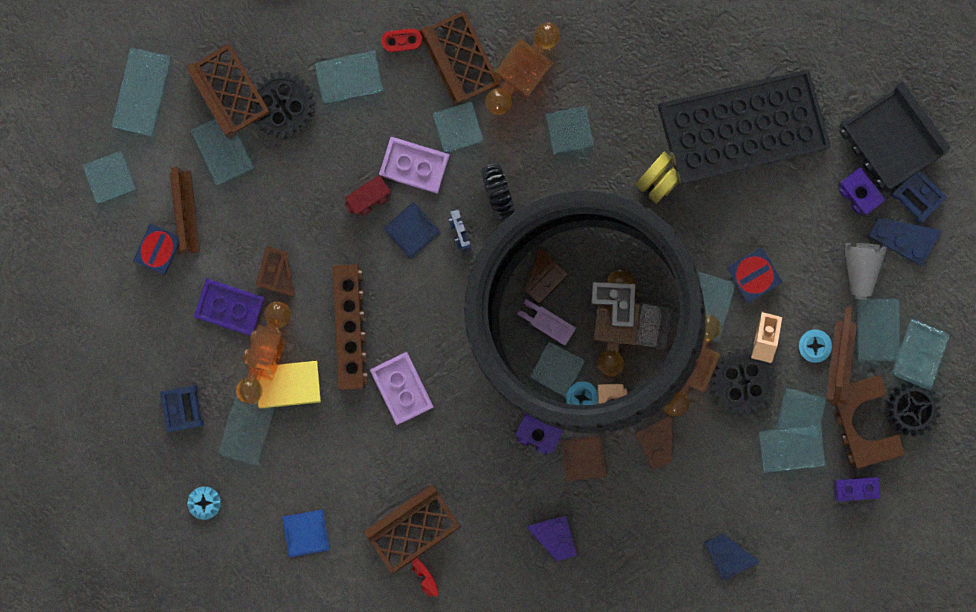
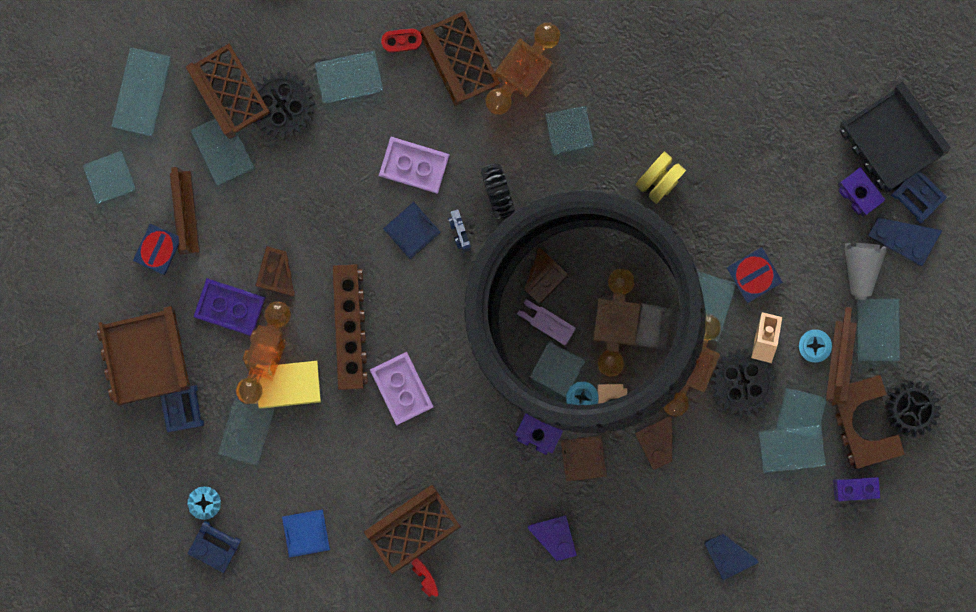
(143, 357): none -> reddish brown panel
(211, 553): none -> dark blue plate
(367, 196): dark red brick -> none
(458, 127): clear light blue tile -> none
(618, 296): light grey brick -> none
(743, 126): black plate -> none
(920, 354): clear light blue tile -> none

